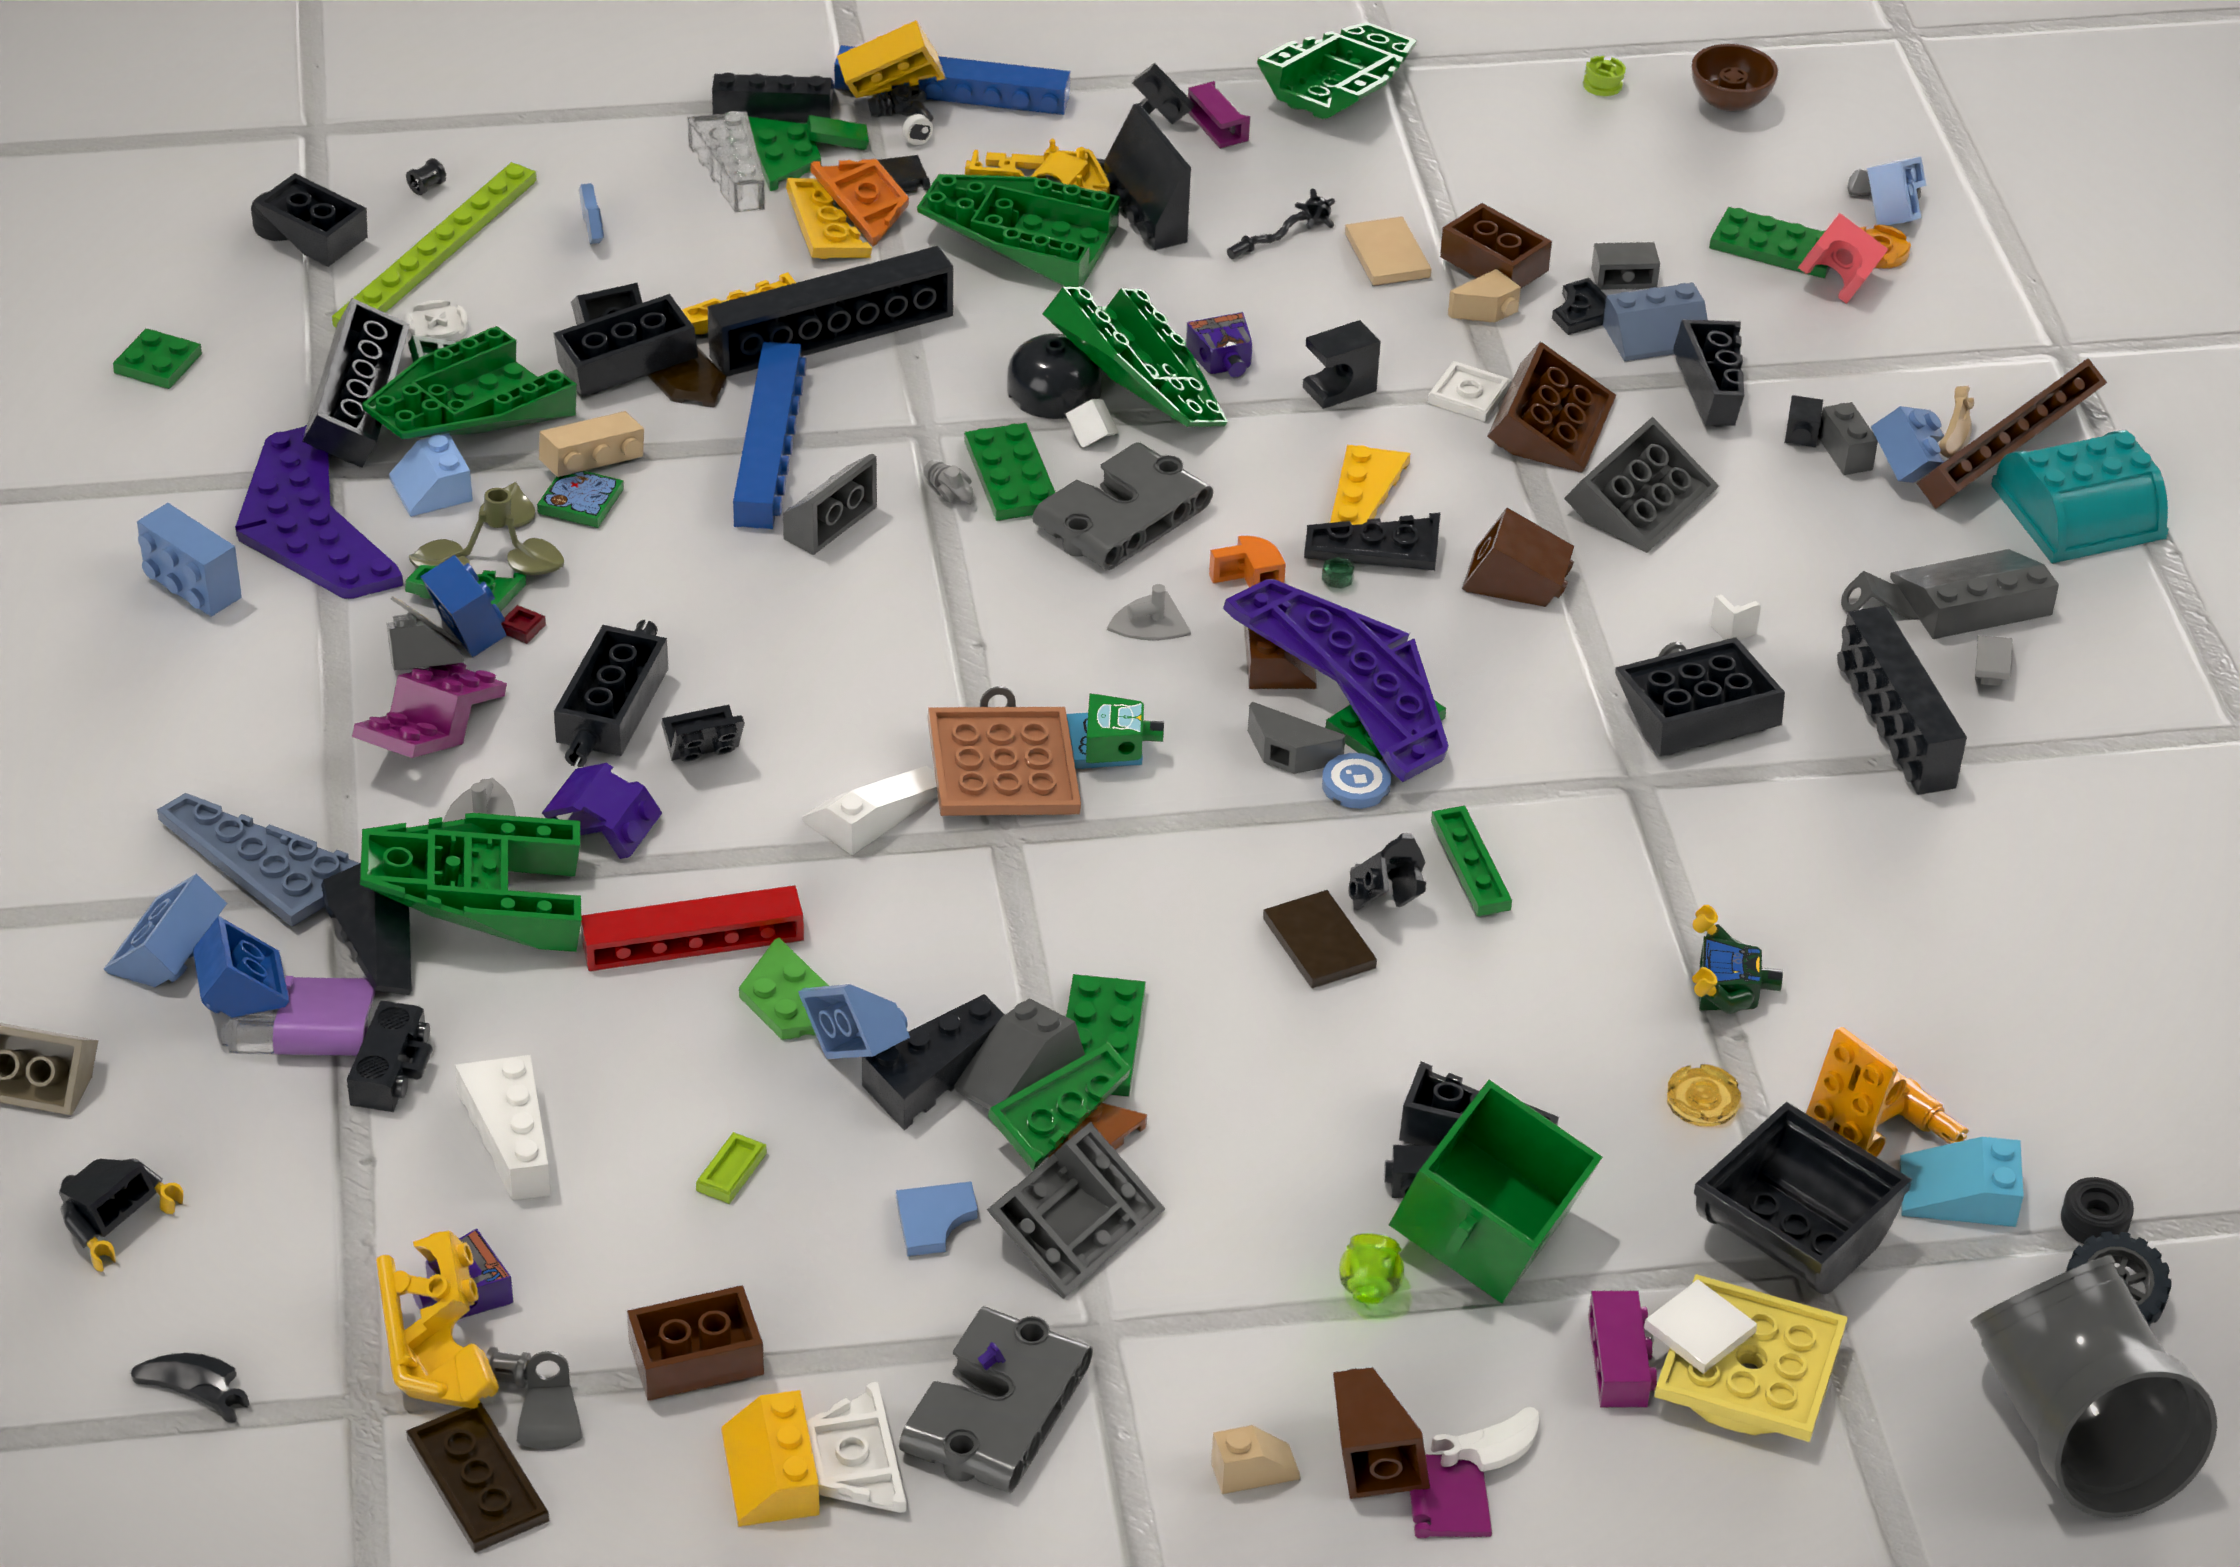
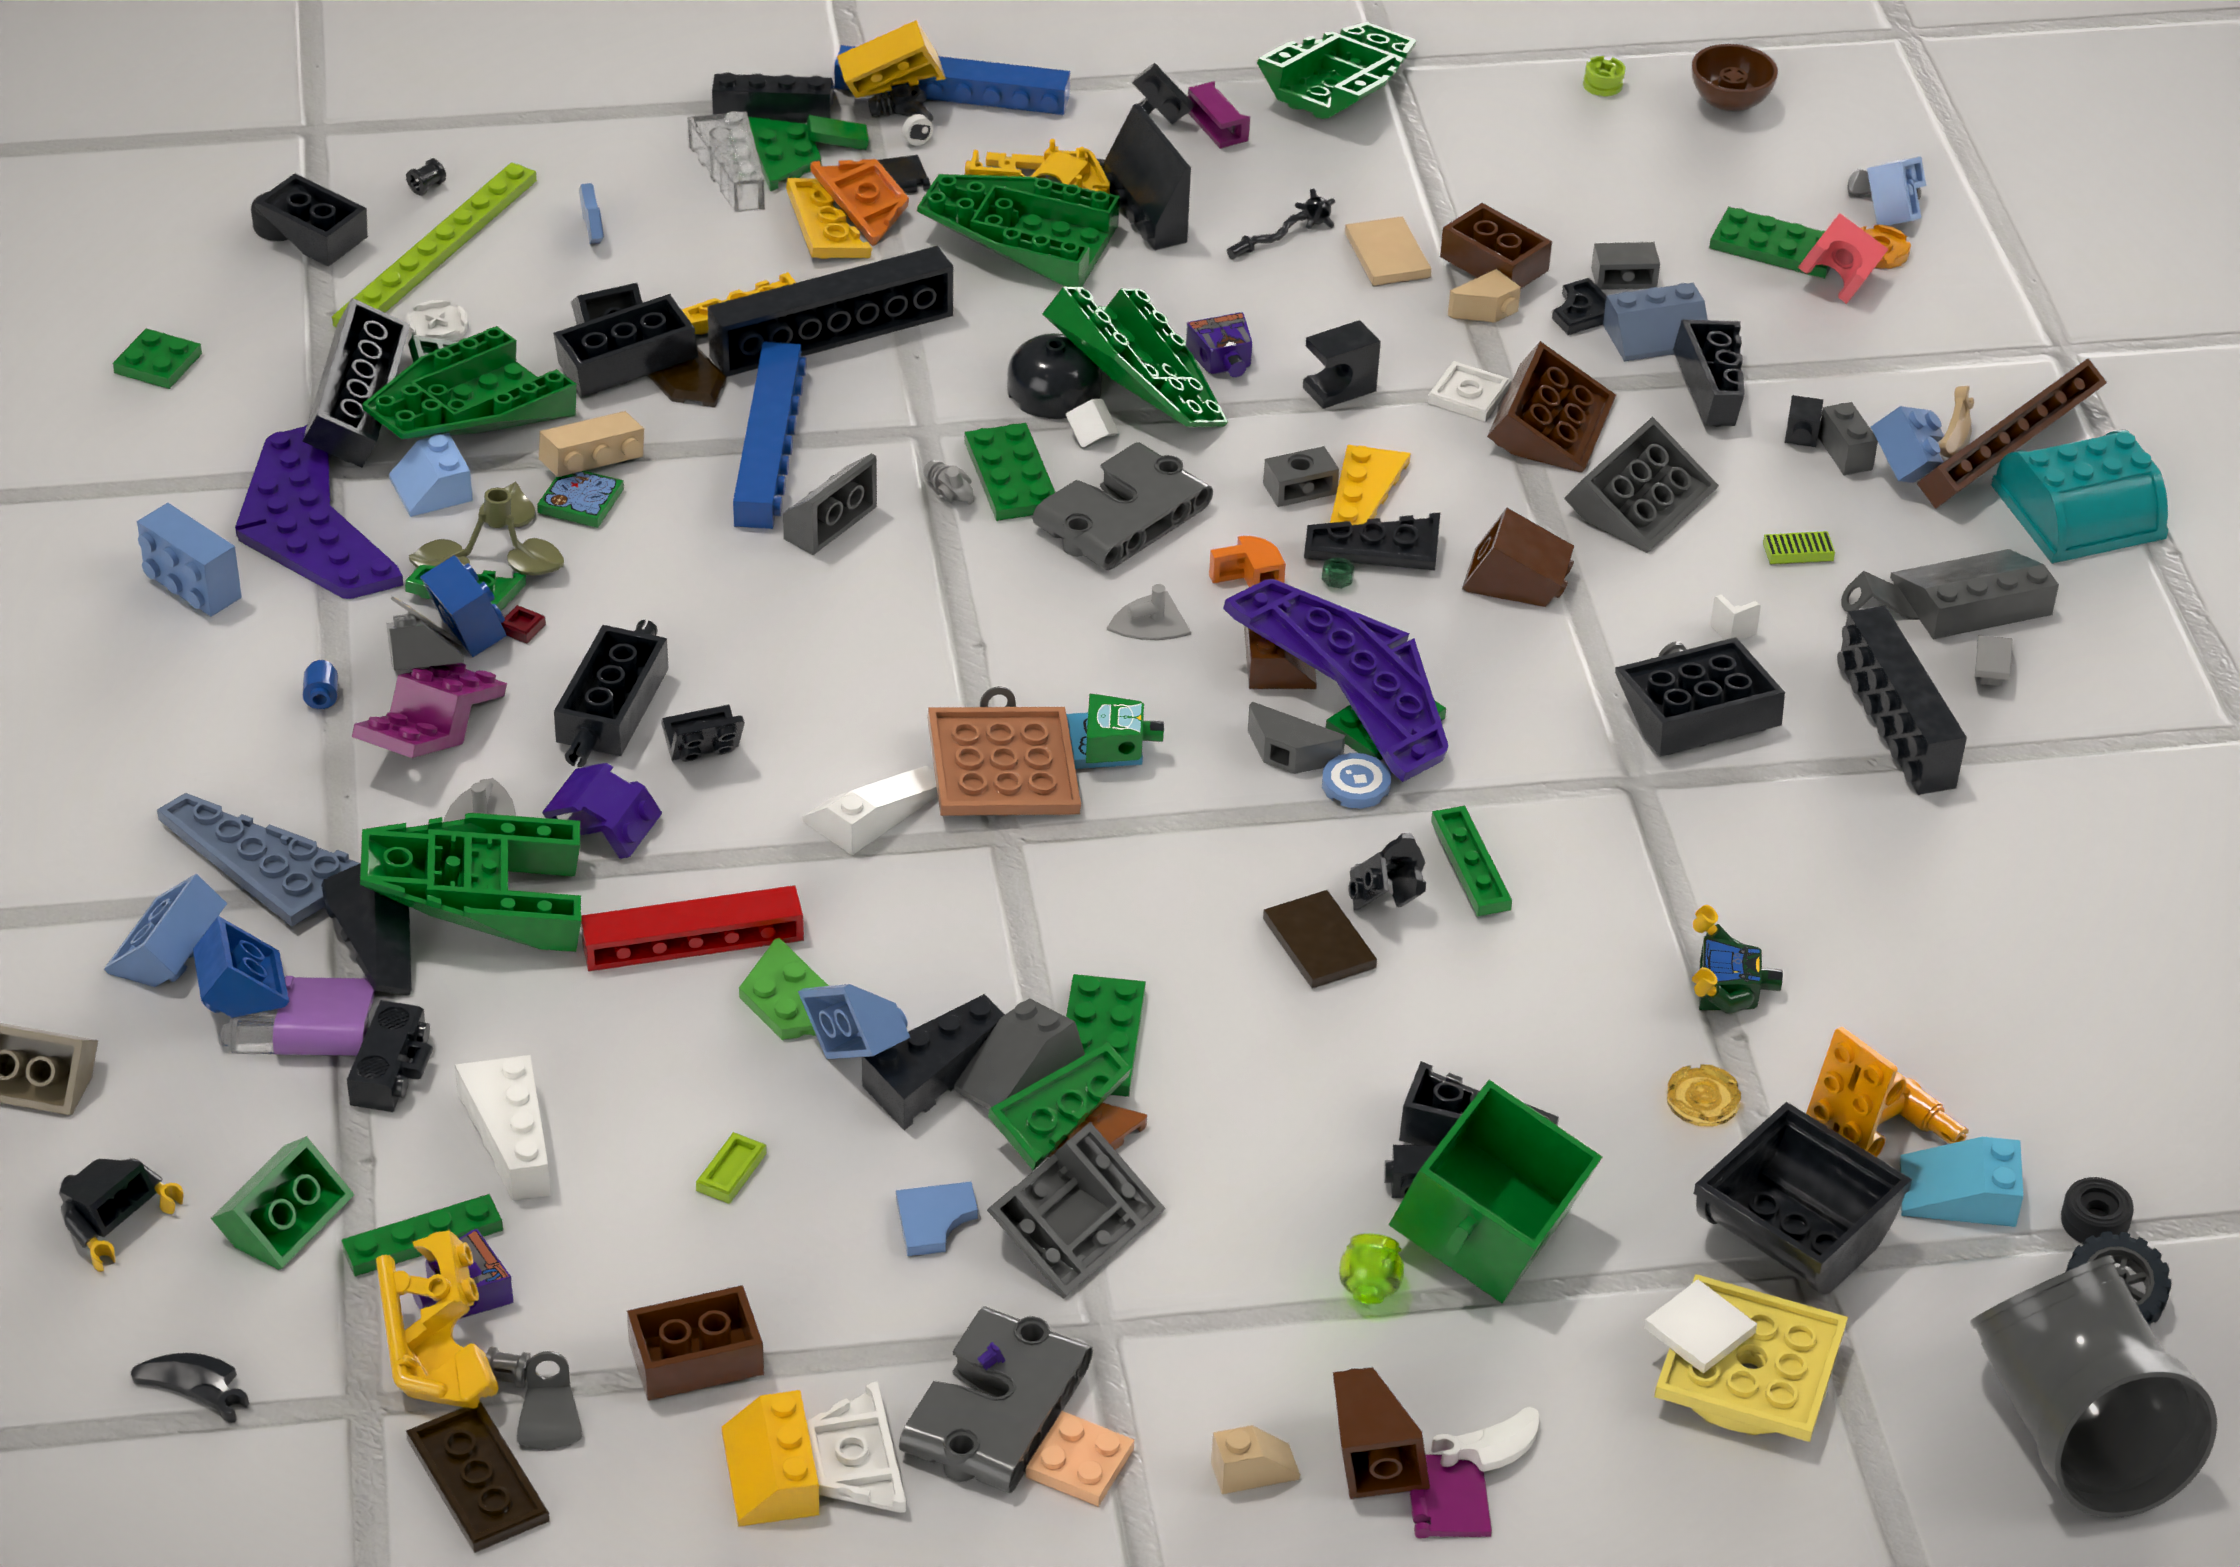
(283, 1204): none -> green slope
(320, 685): none -> blue brick
(398, 1237): none -> green plate
(1080, 1458): none -> light nougat plate
(1301, 476): none -> dark grey brick
(1621, 1349): magenta brick -> none
(1798, 547): none -> lime tile

